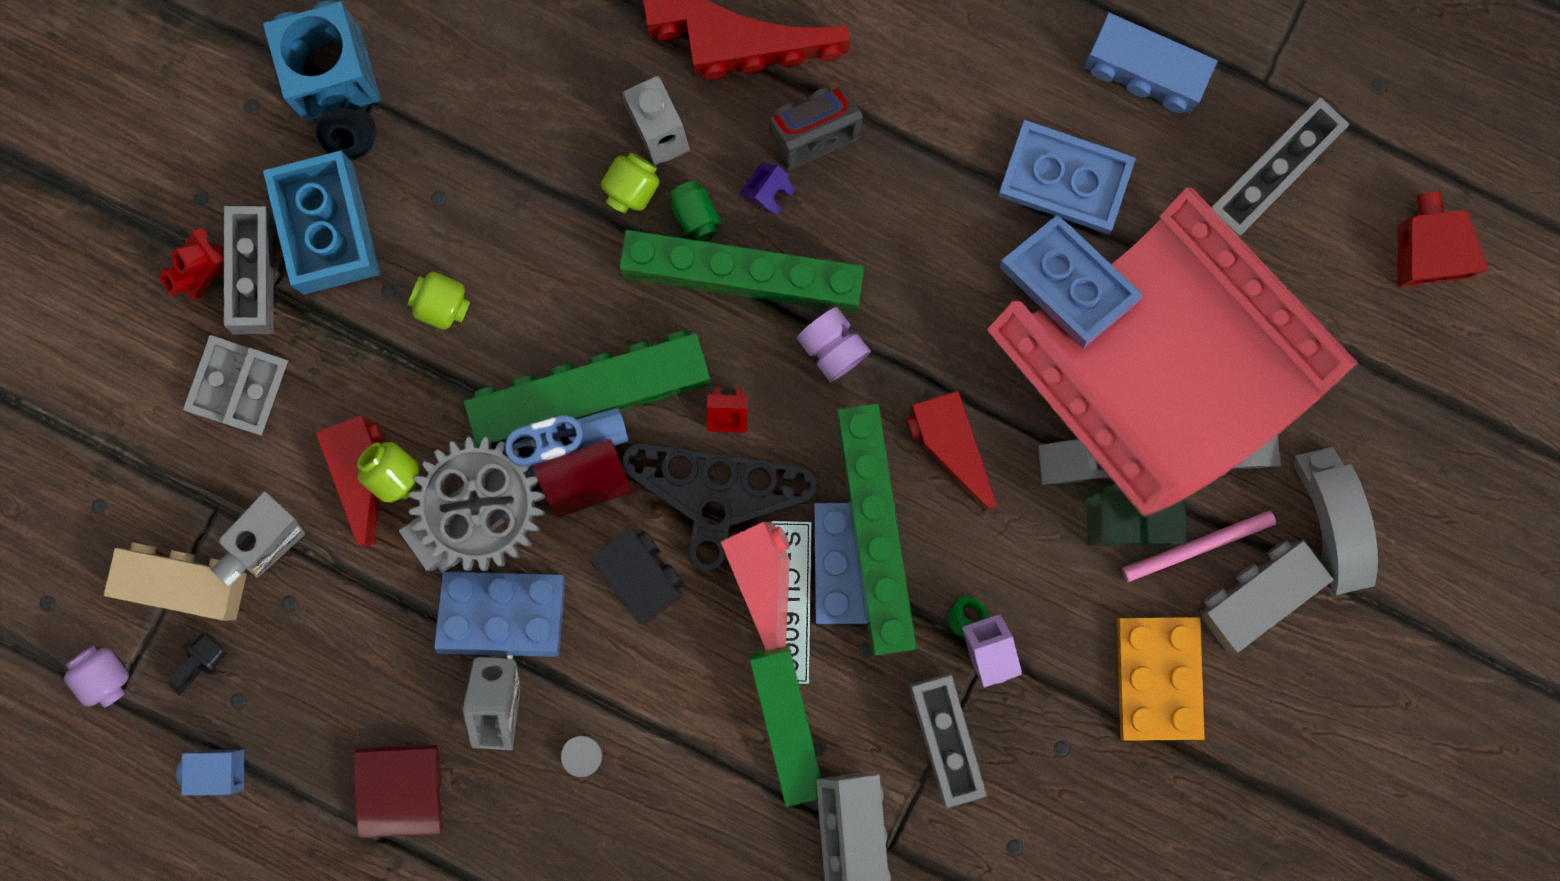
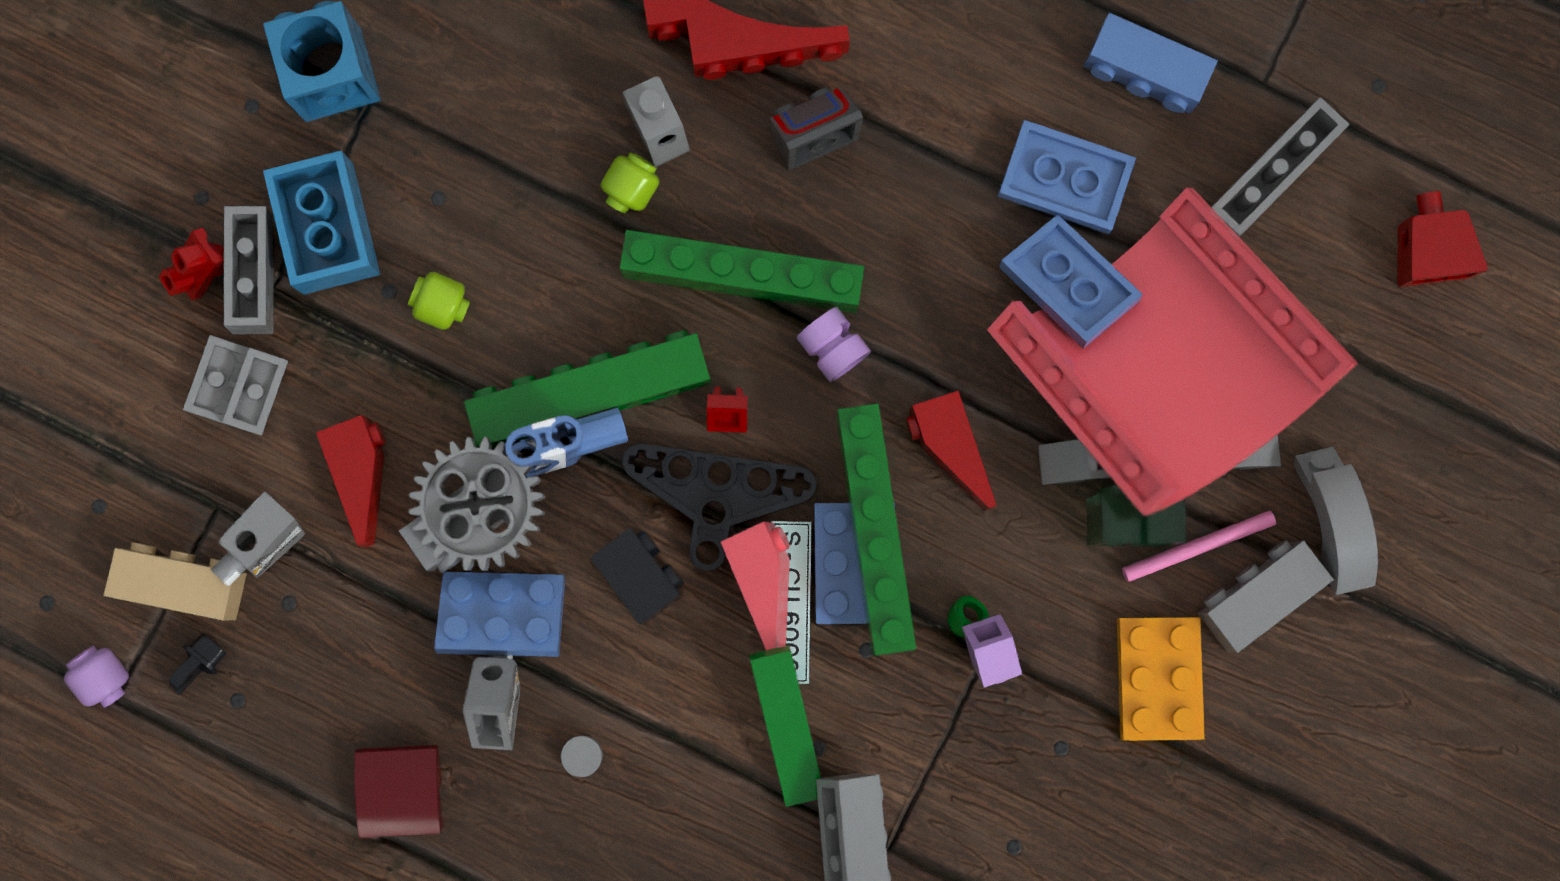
(211, 772): medium blue brick -> none
(347, 129): black plate -> none
(388, 471): lime head -> none
(583, 478): dark red slope -> none
(694, 211): green brick -> none
(764, 185): dark purple tile -> none
(947, 740): light grey brick -> none

